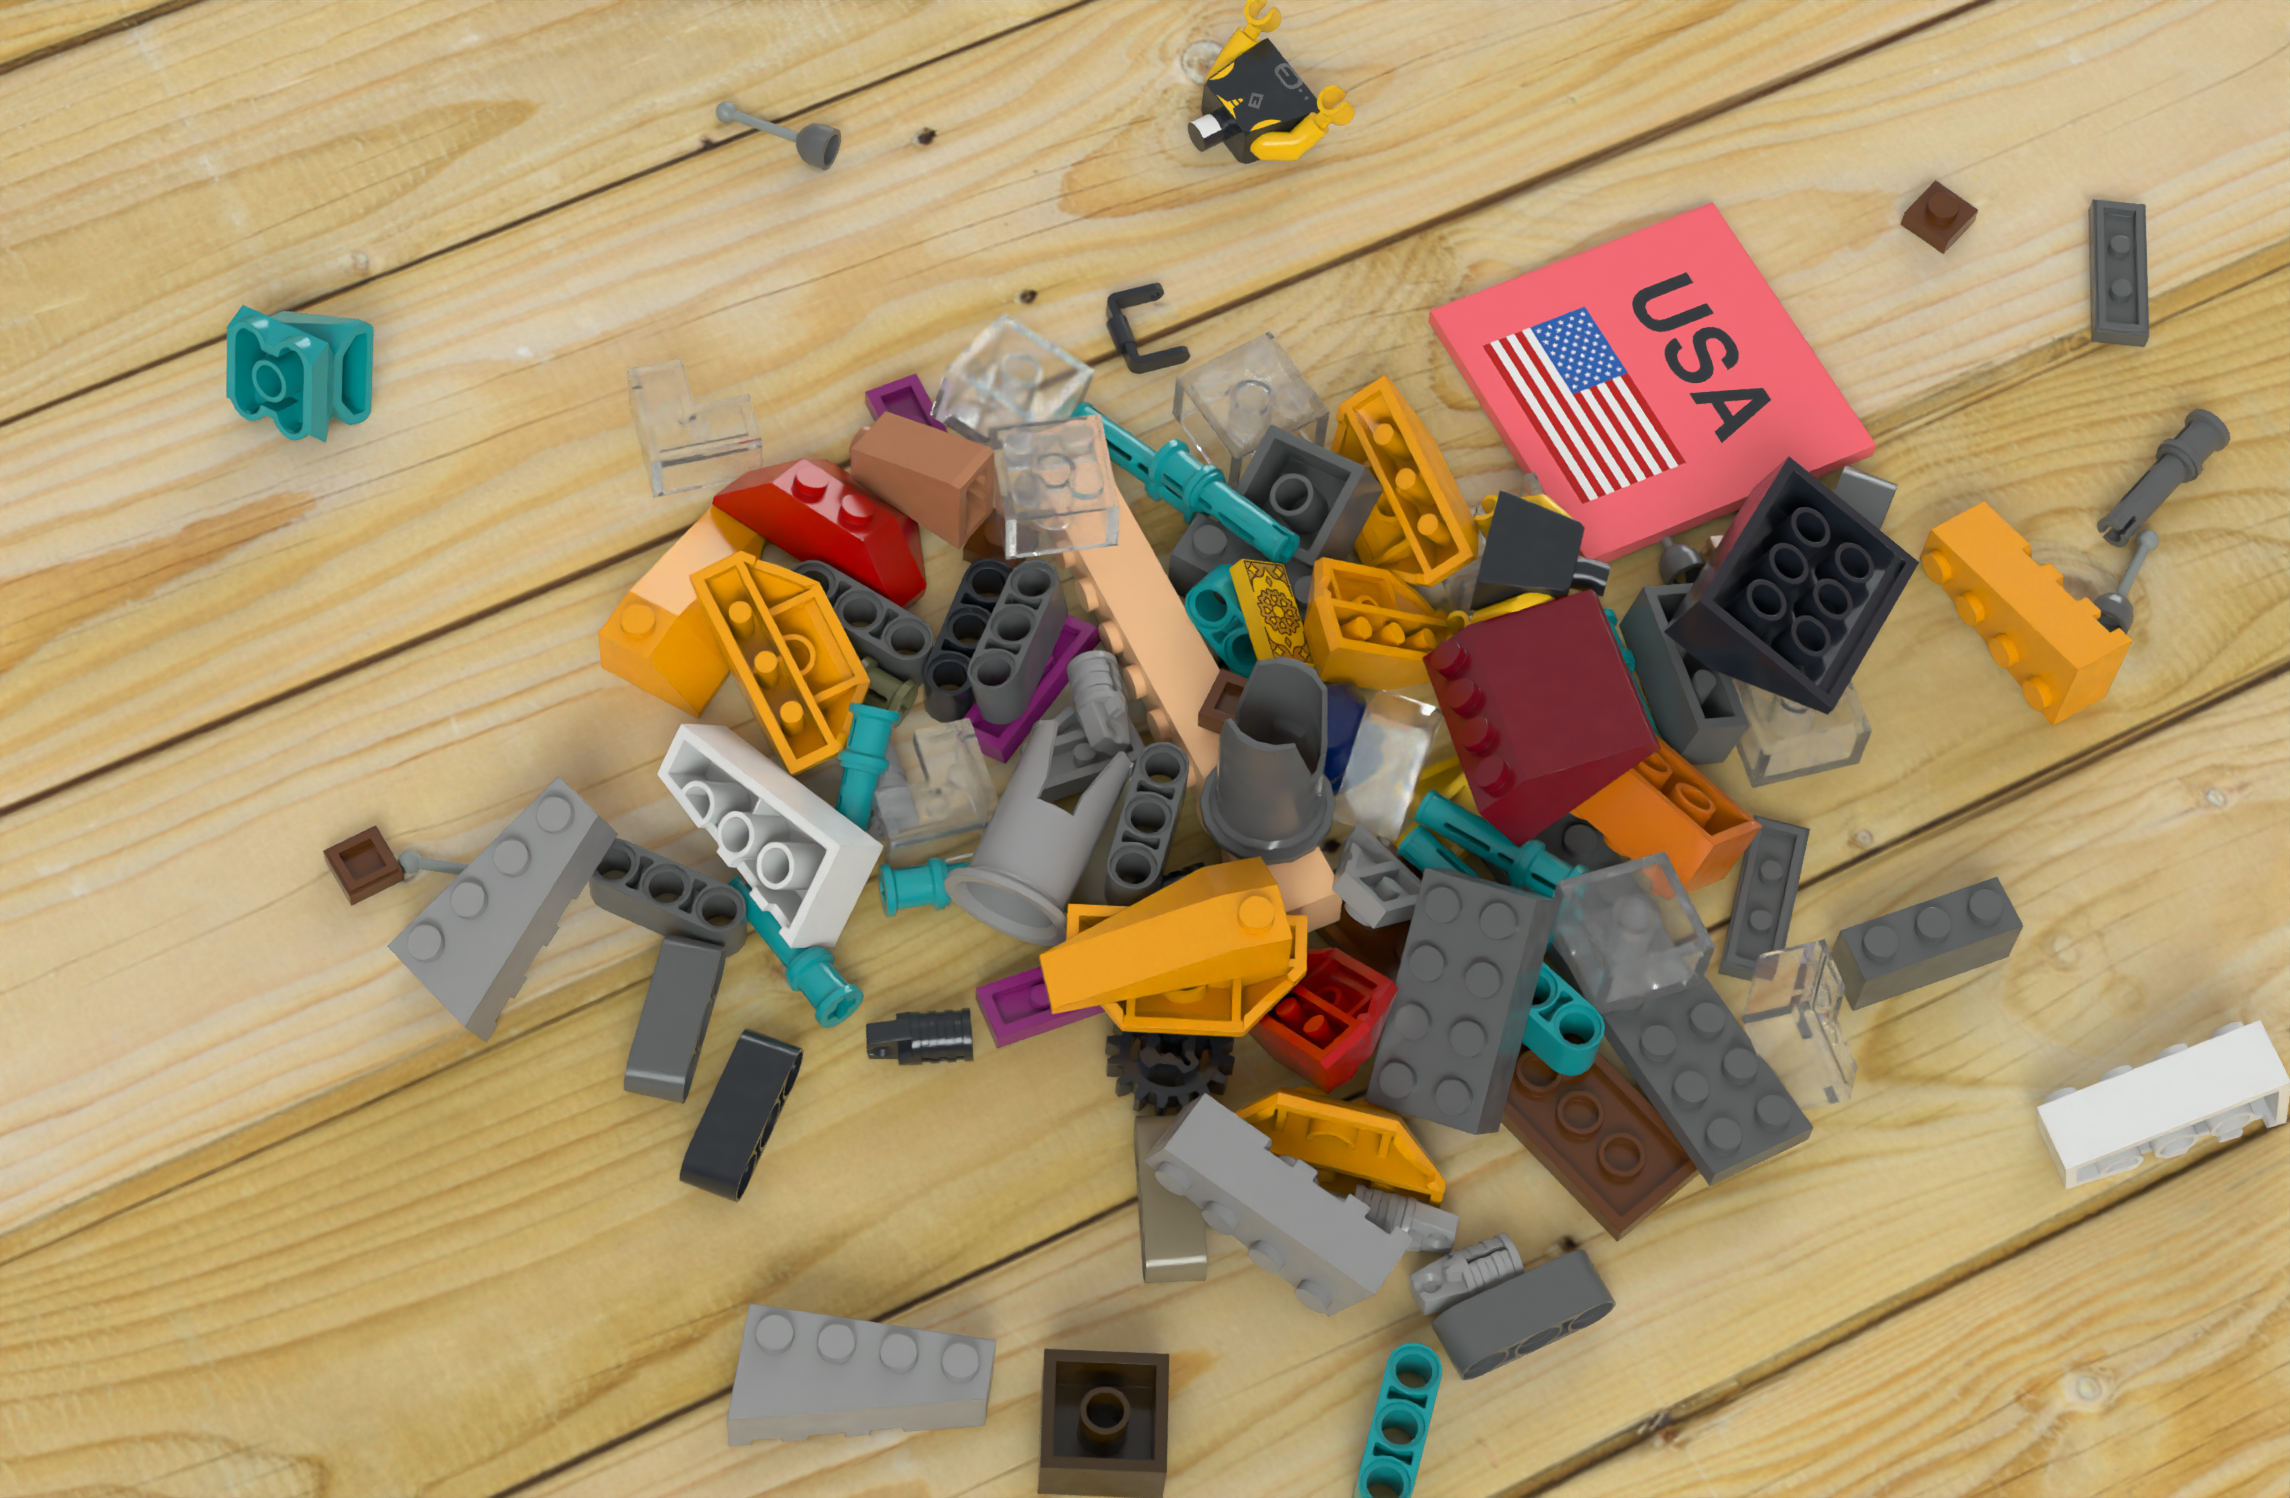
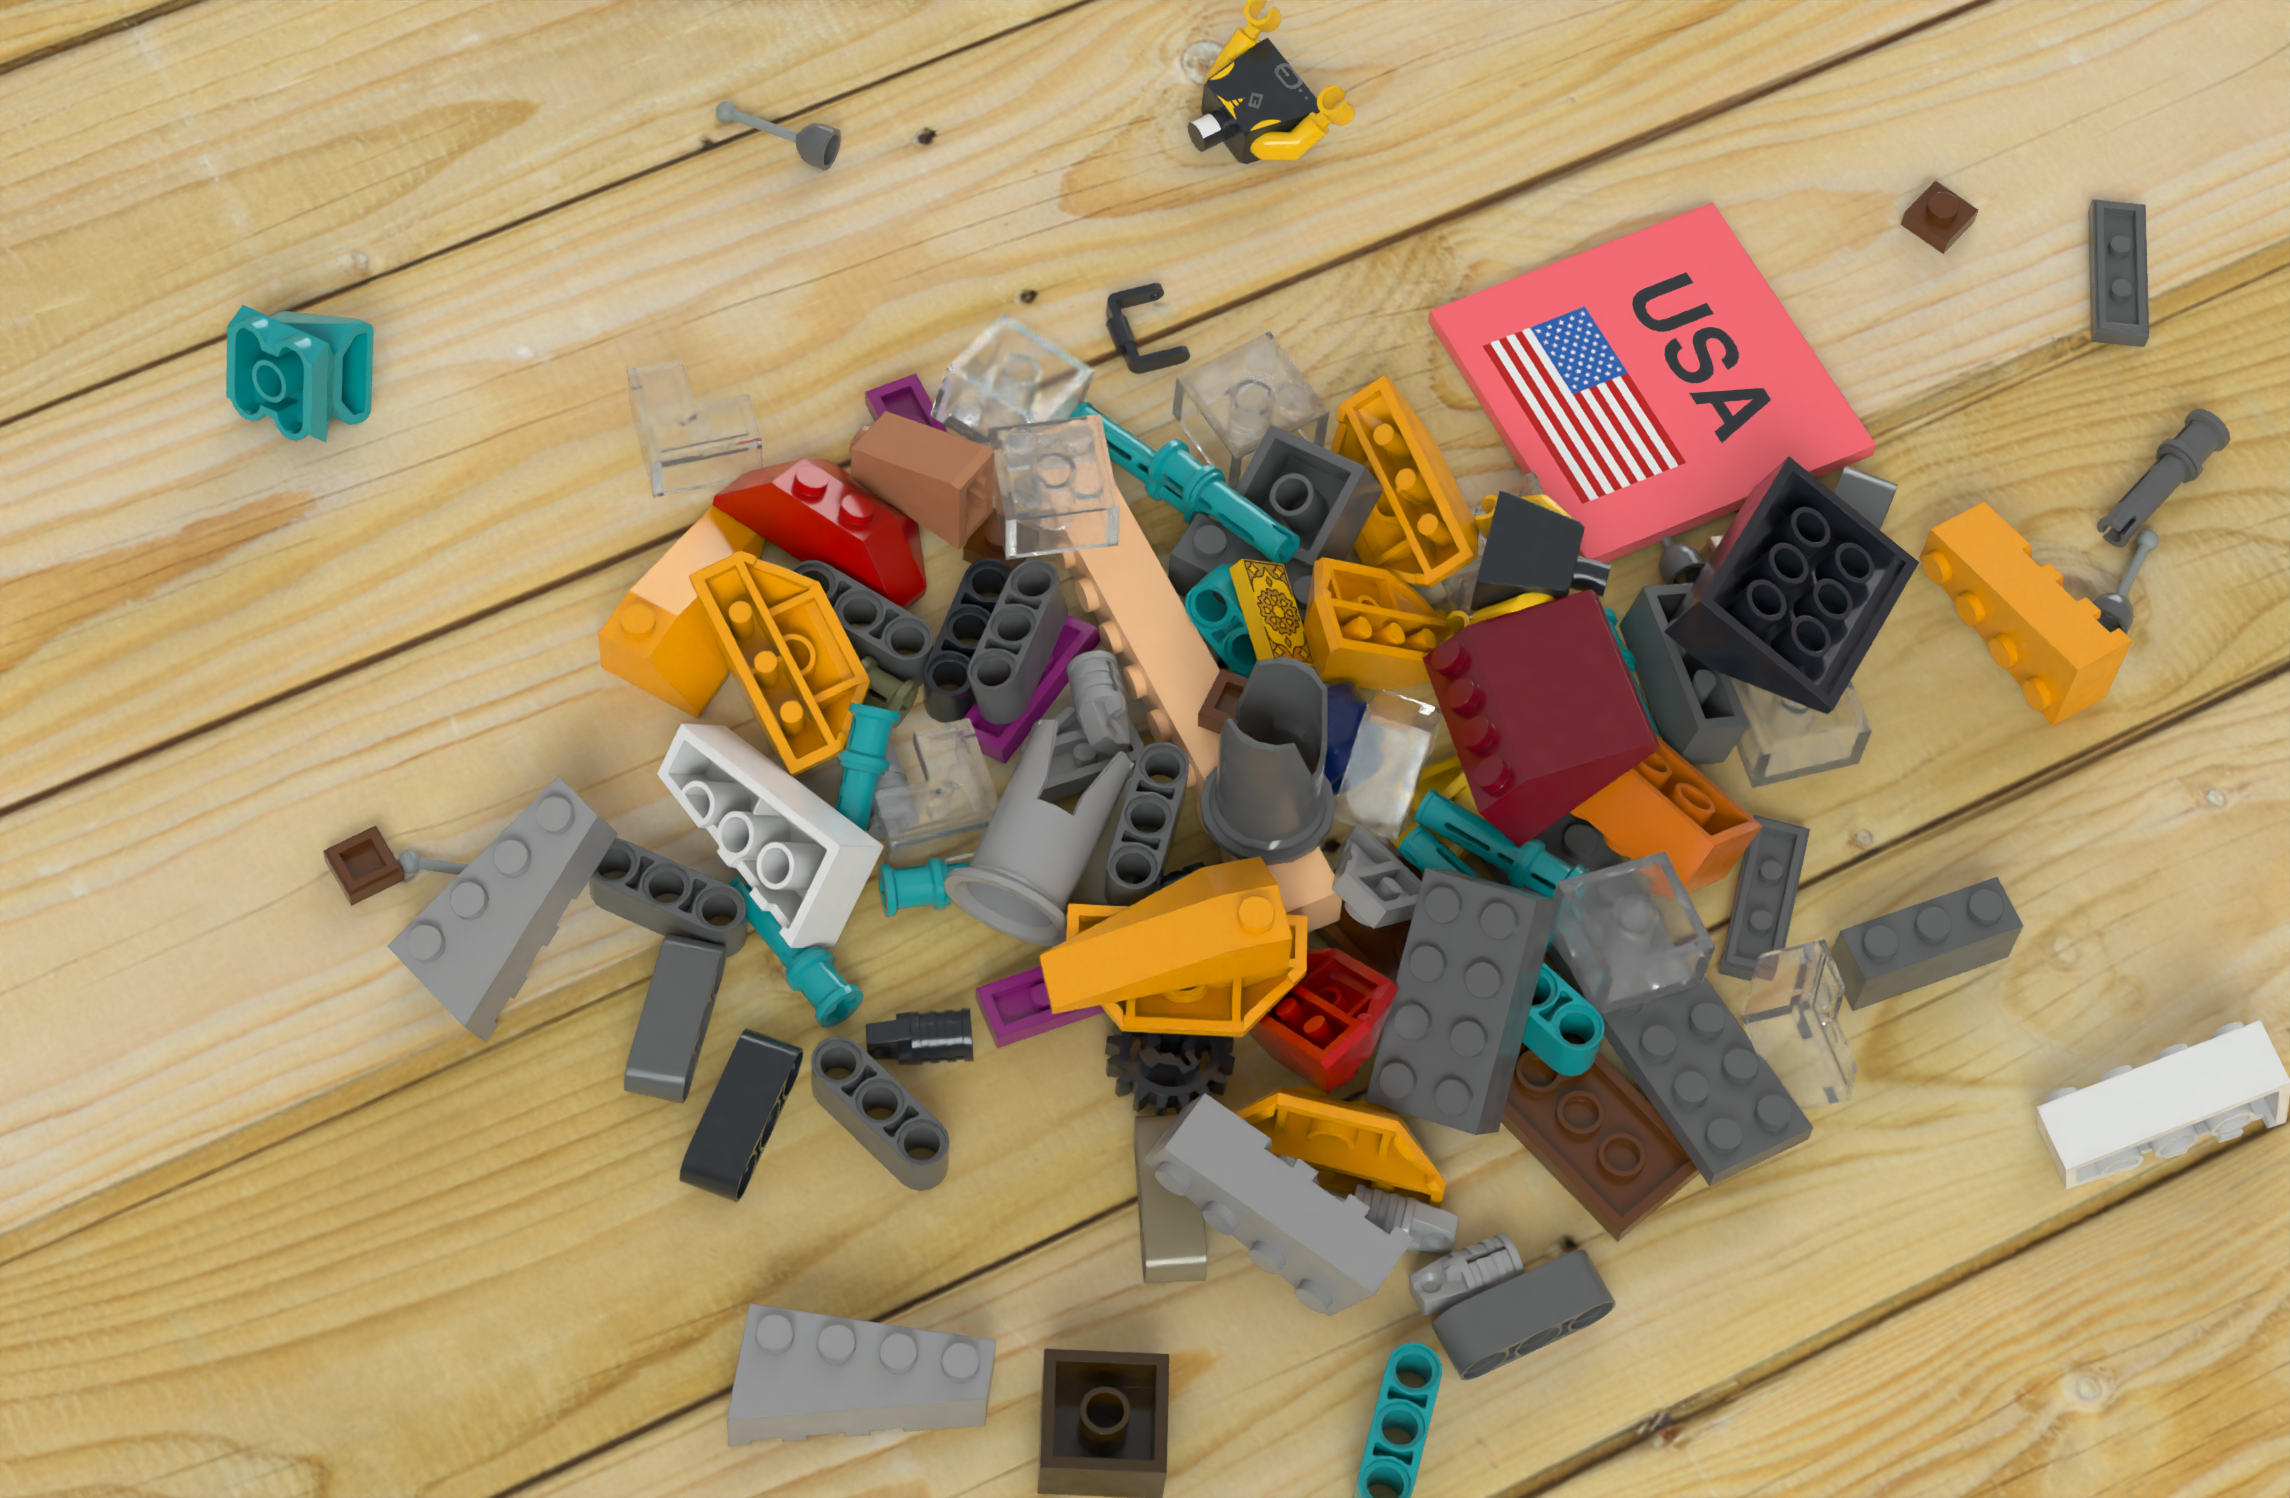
(871, 1088): none -> dark grey beam

